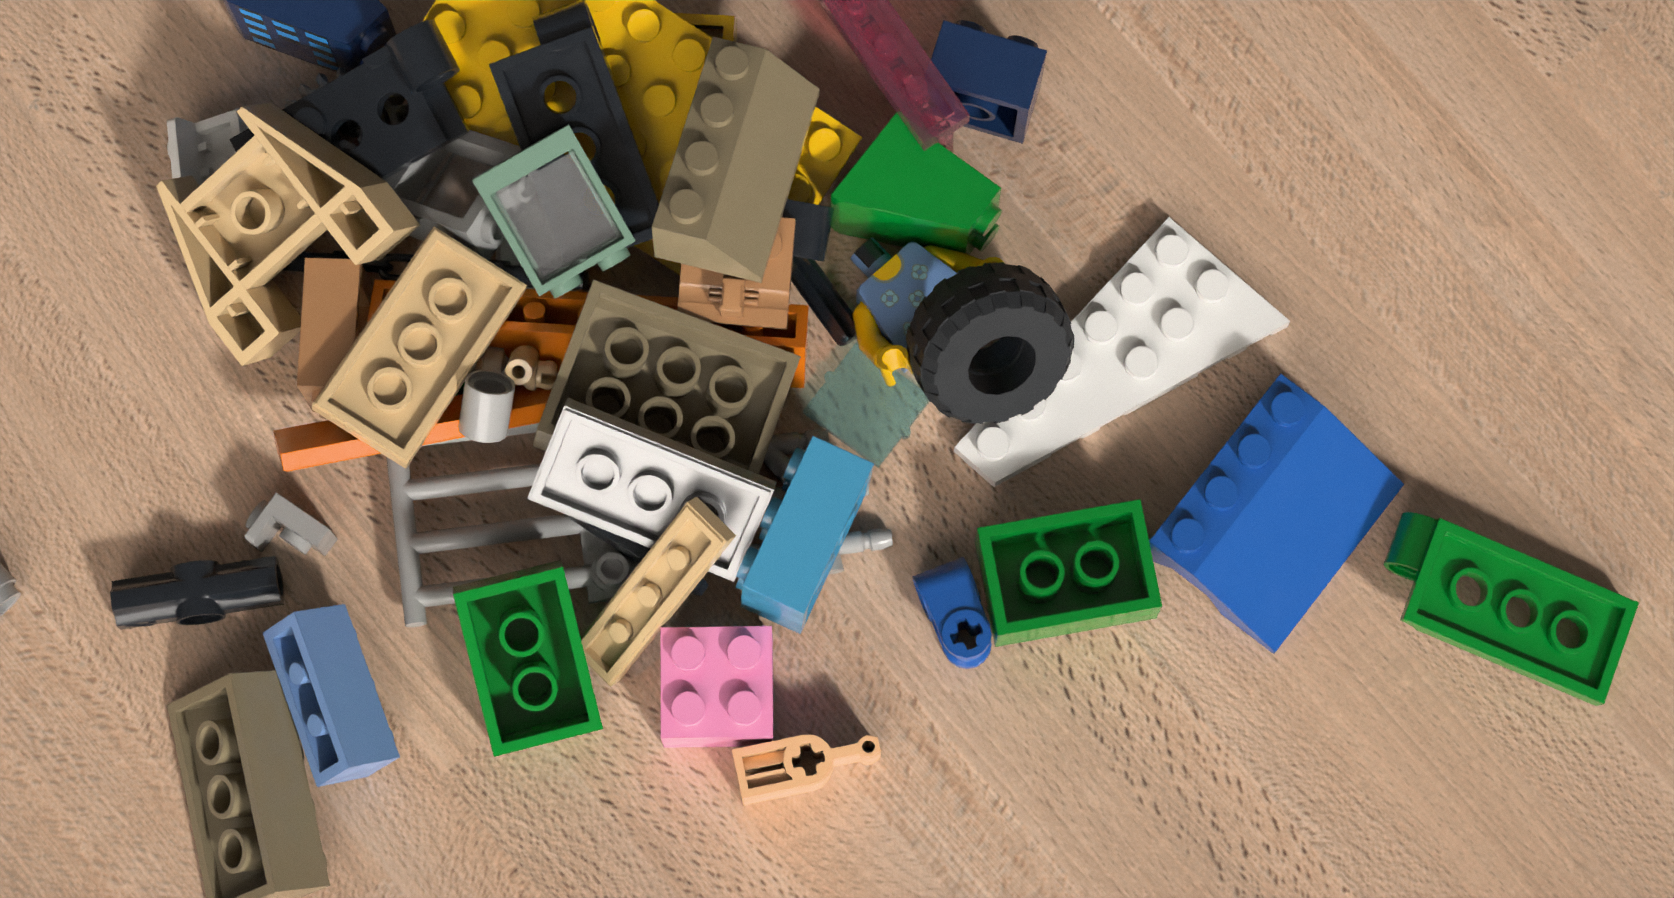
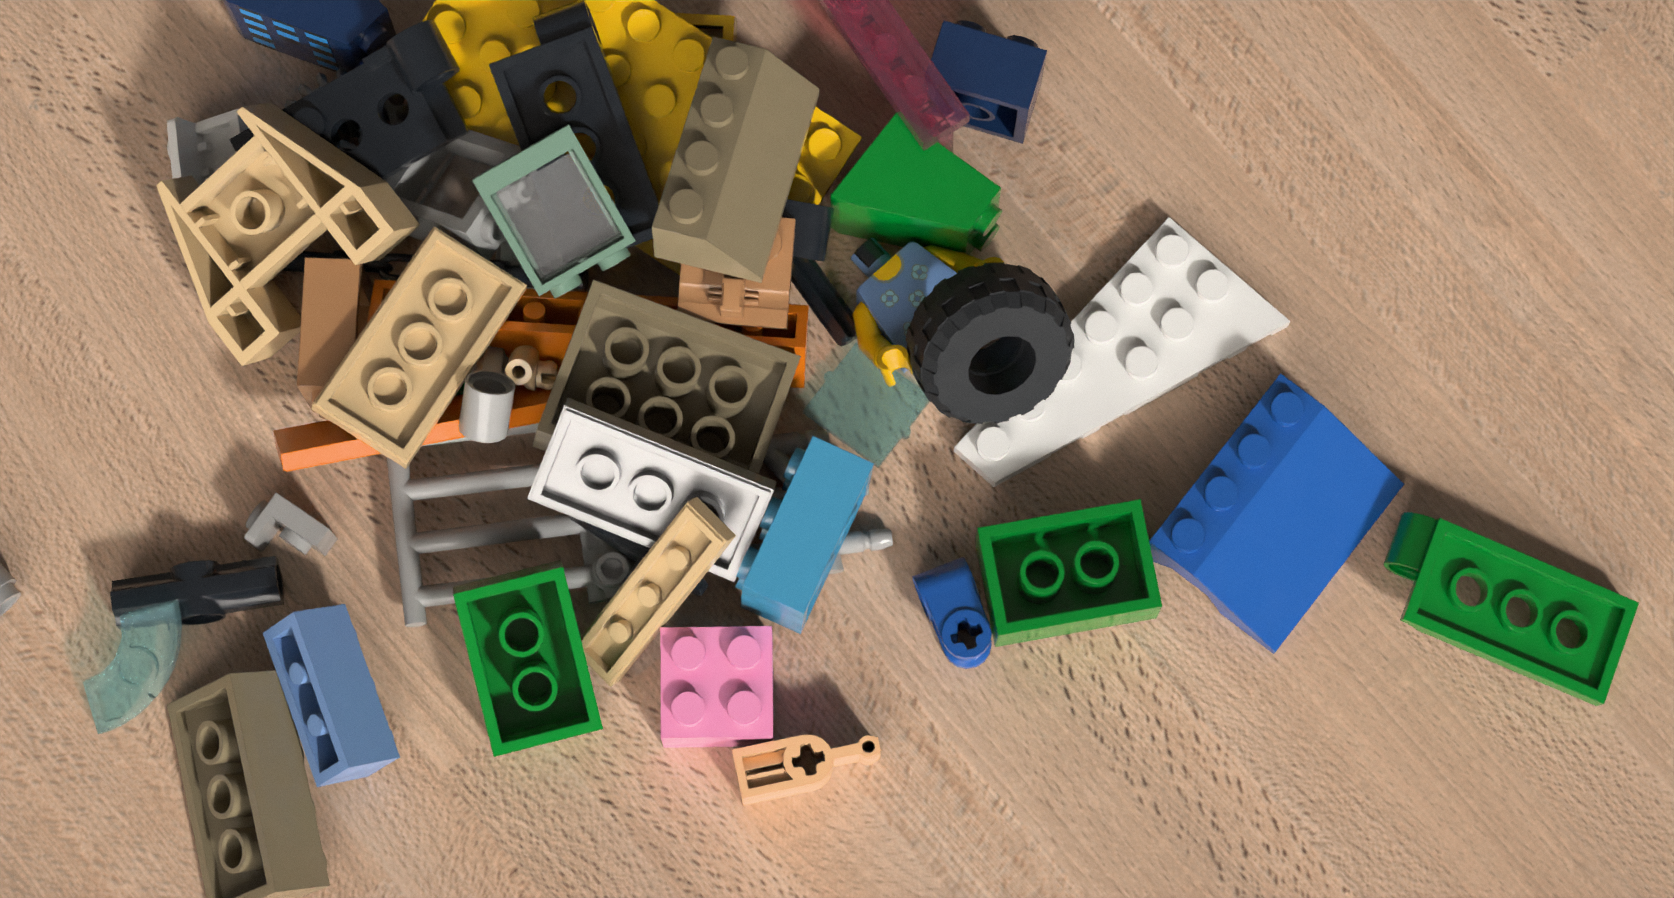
(140, 667): none -> clear light blue tile

